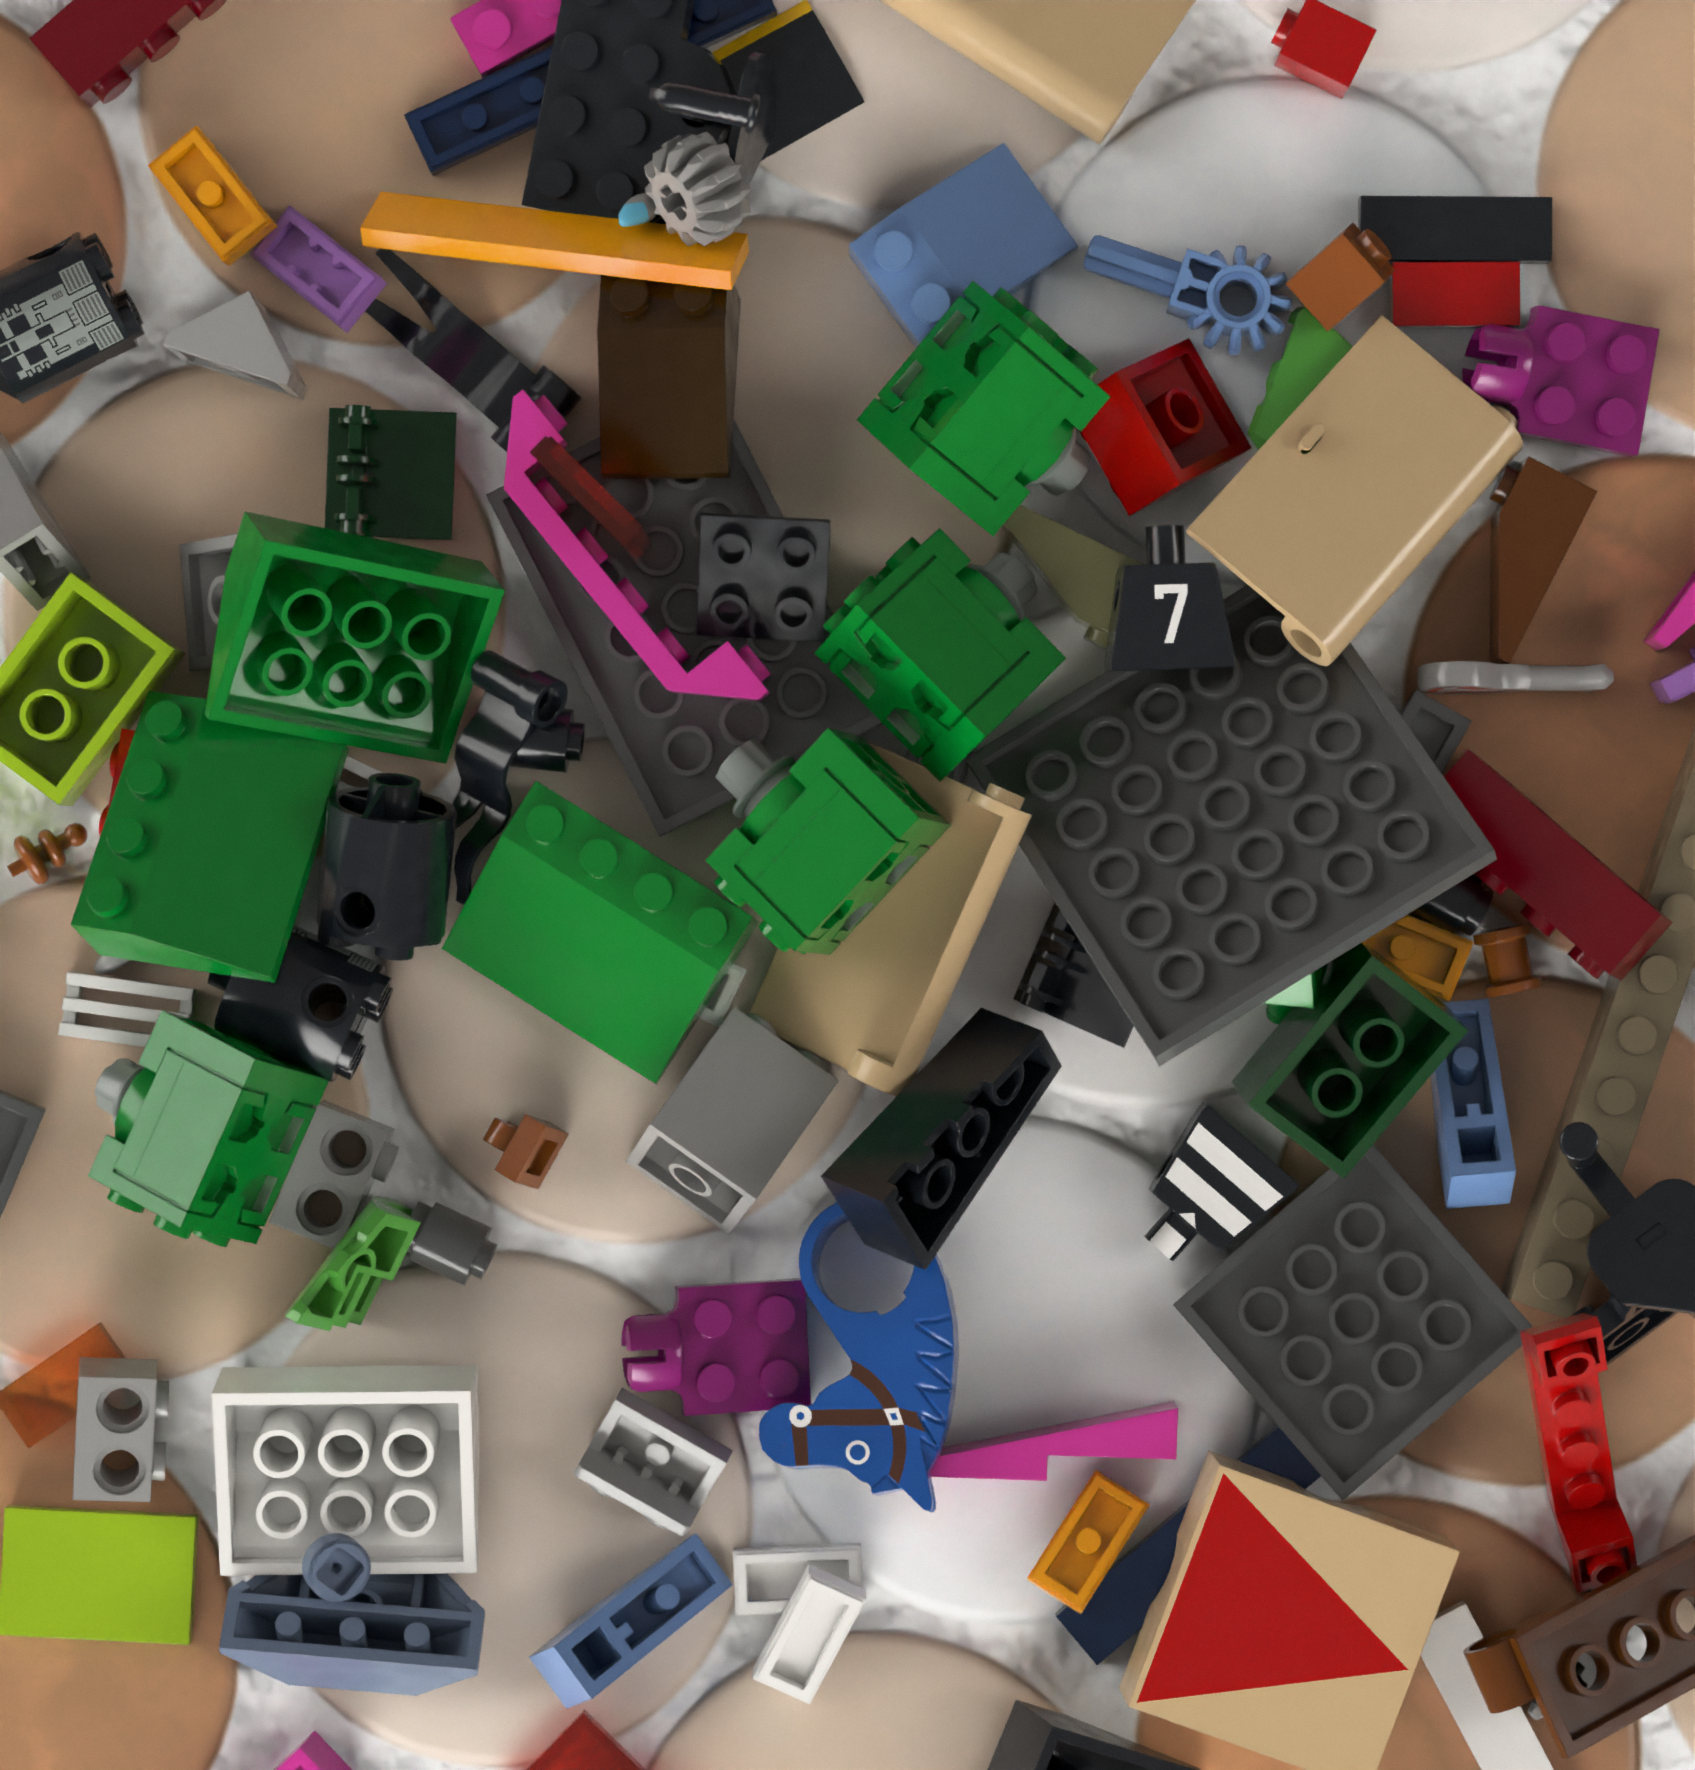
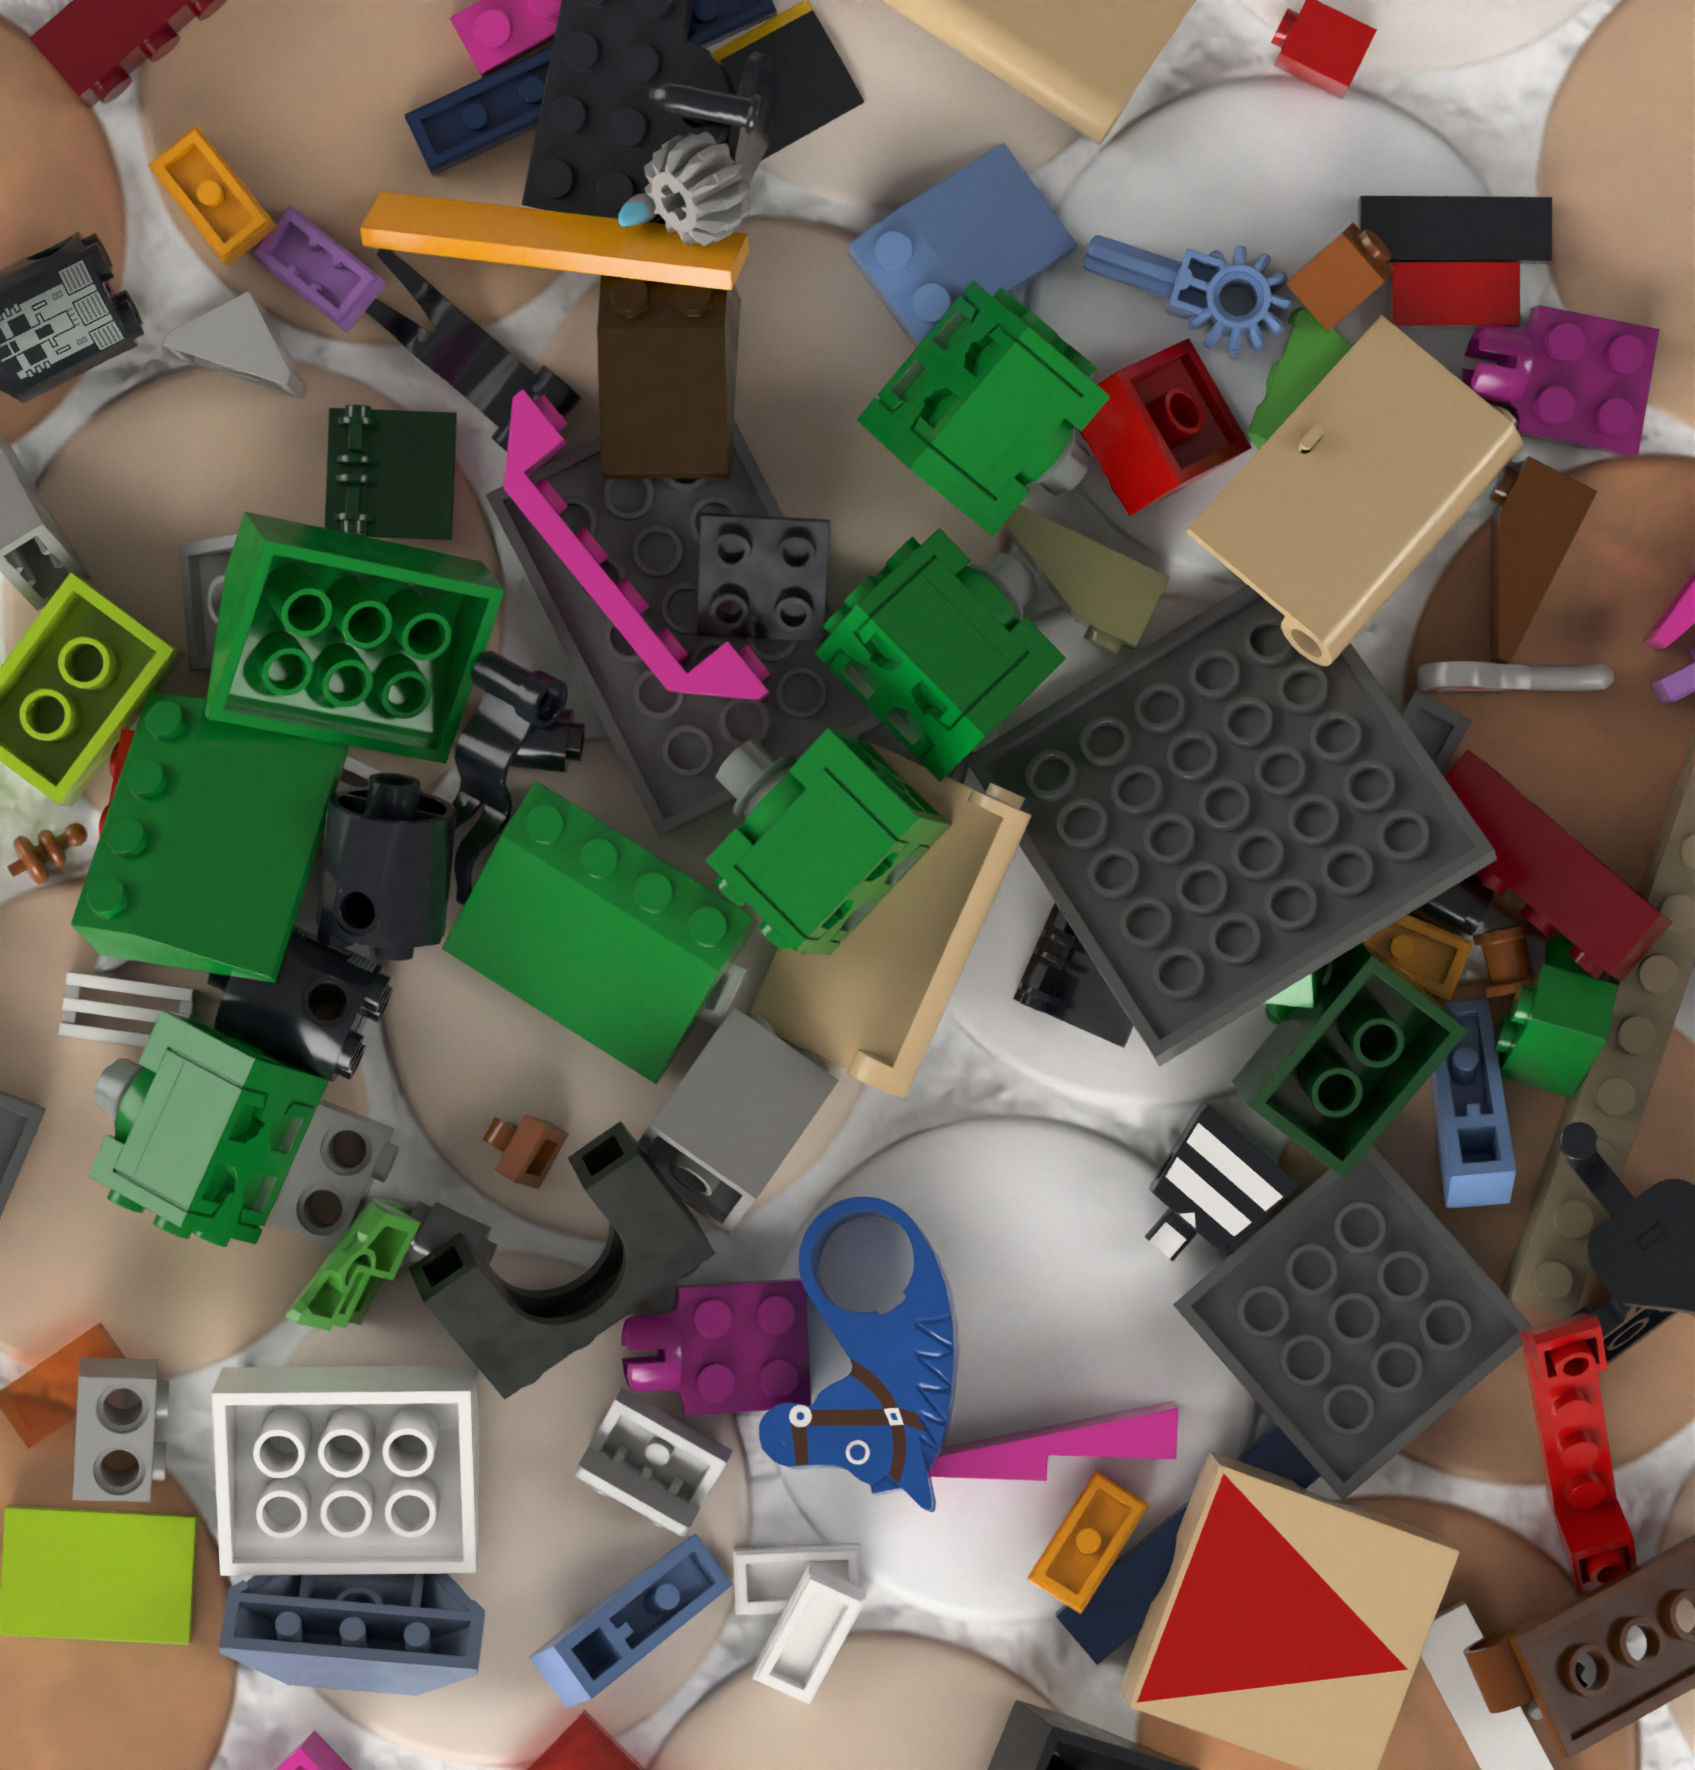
(336, 1567): sand blue tile -> none
(525, 1332): none -> pearl dark grey arch
(591, 497): clear red tile -> none
(942, 1137): black wedge -> none
(1168, 611): black torso -> none
(1555, 1024): none -> green brick

